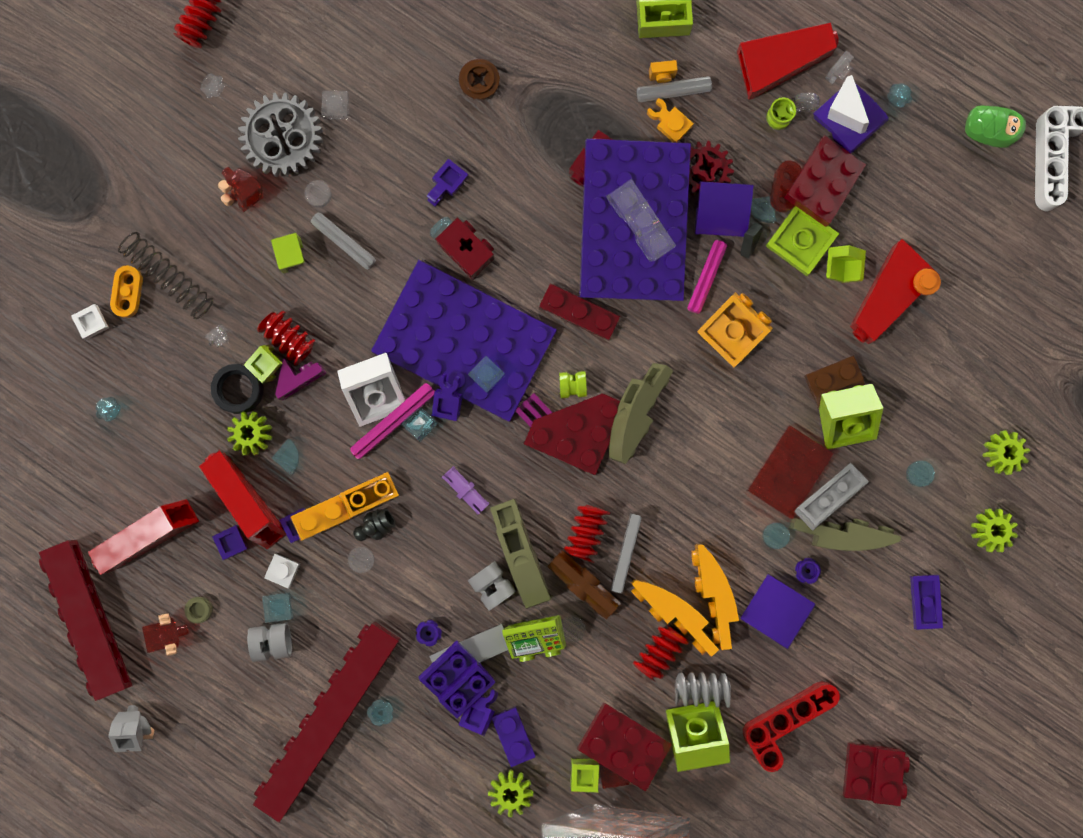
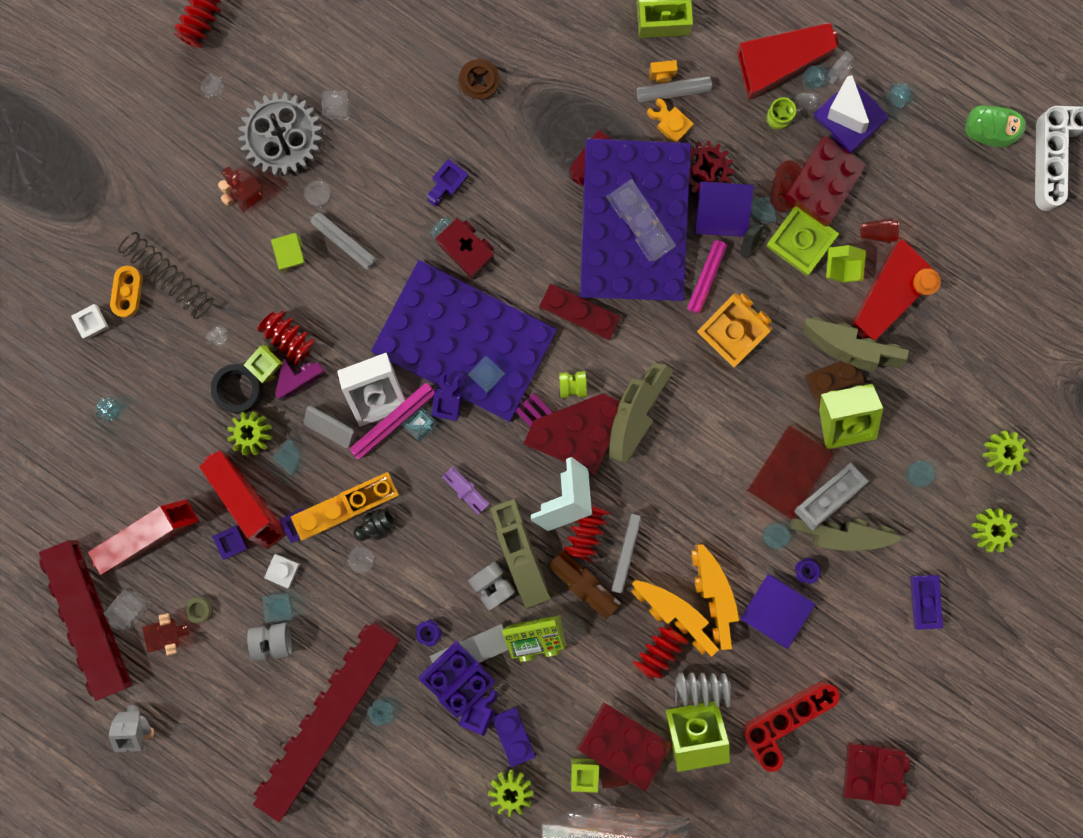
(126, 609): none -> clear brick
(329, 427): none -> light grey slope
(573, 503): none -> light aqua panel
(814, 77): none -> clear light blue plate
(841, 343): none -> olive slope
(880, 230): none -> clear red cone

